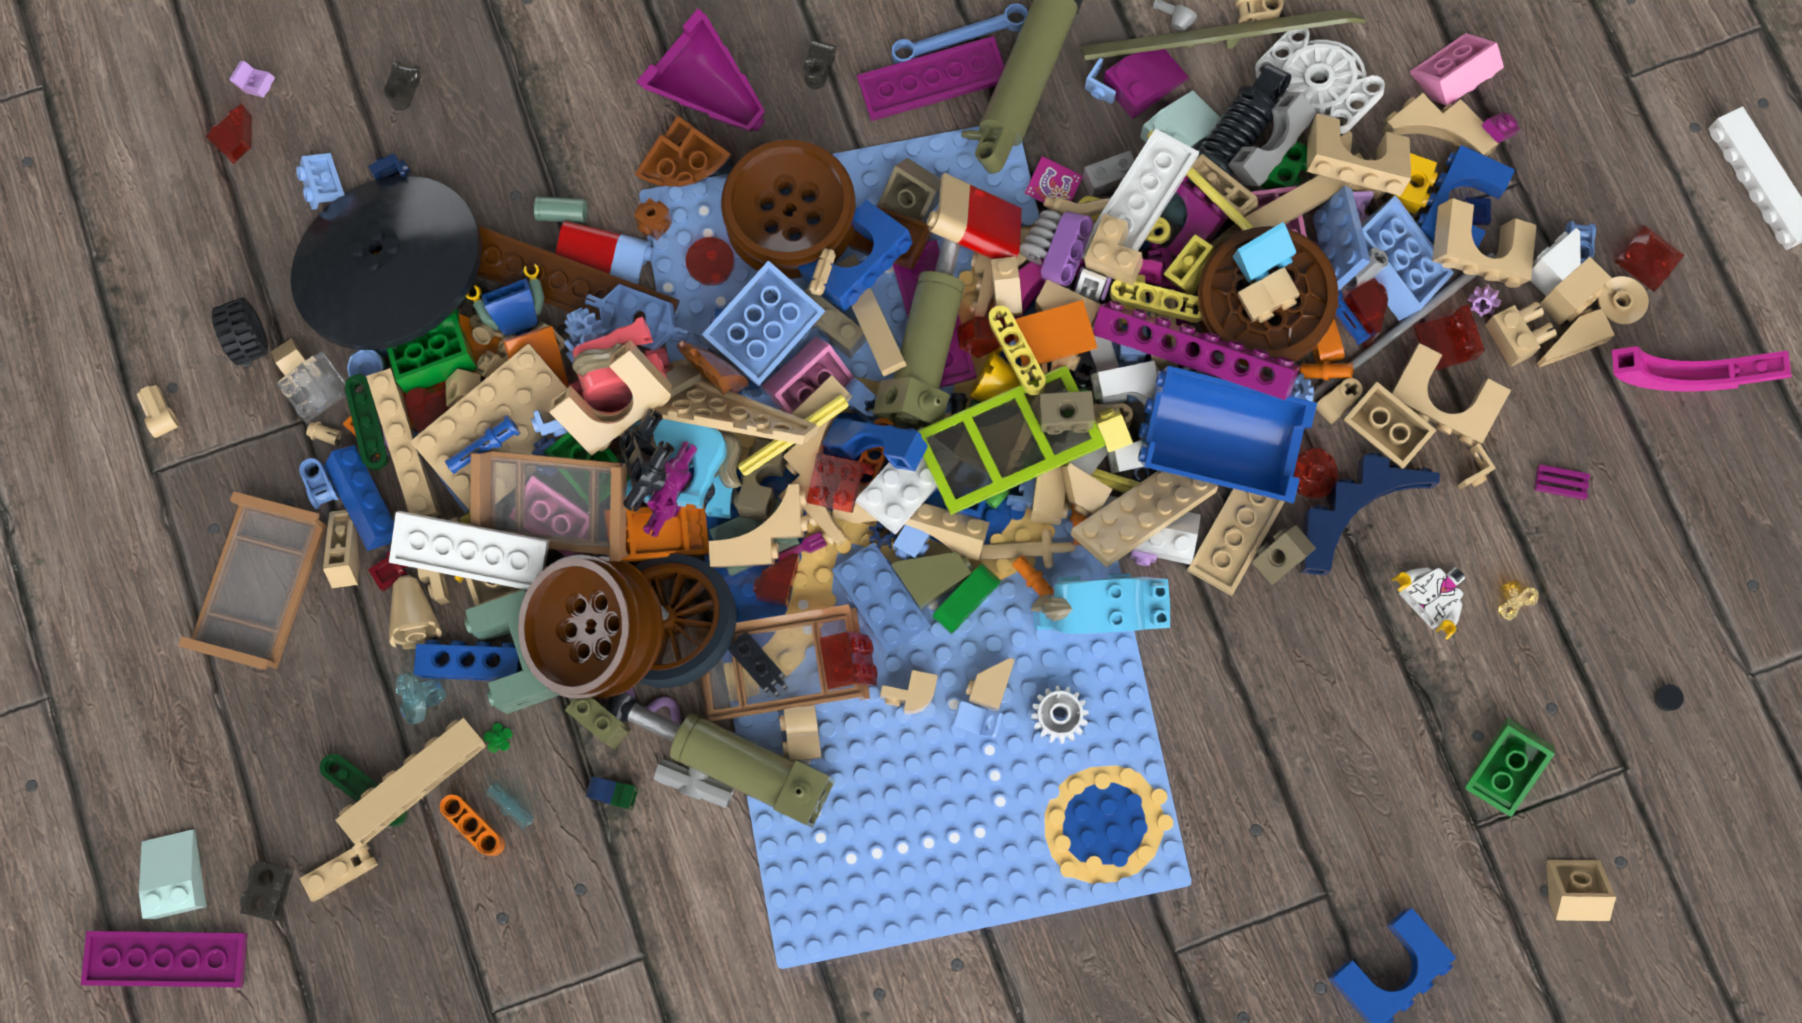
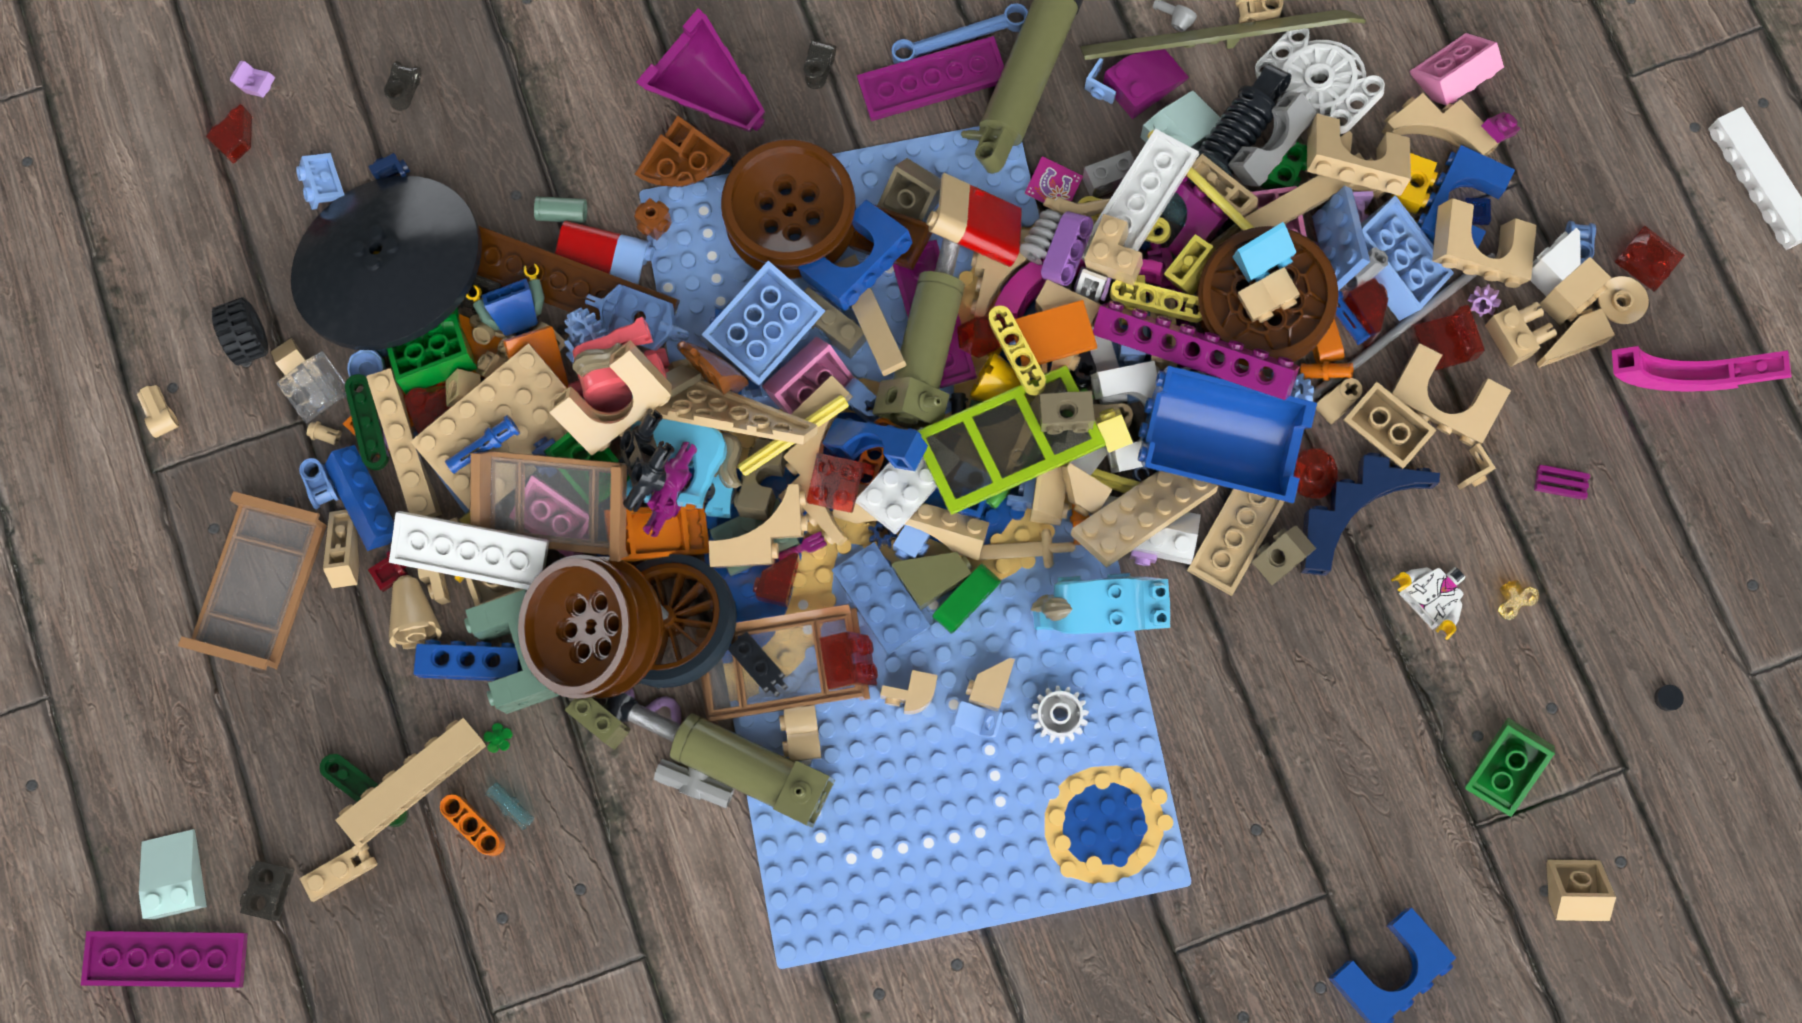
(416, 696): clear light blue tile -> none
(548, 428): light blue bracket -> none
(612, 793): leg -> none
(710, 261): clear red tile -> none
(822, 271): tan axle -> none
(1006, 284): tan slope -> none
(1032, 577): orange pin -> none

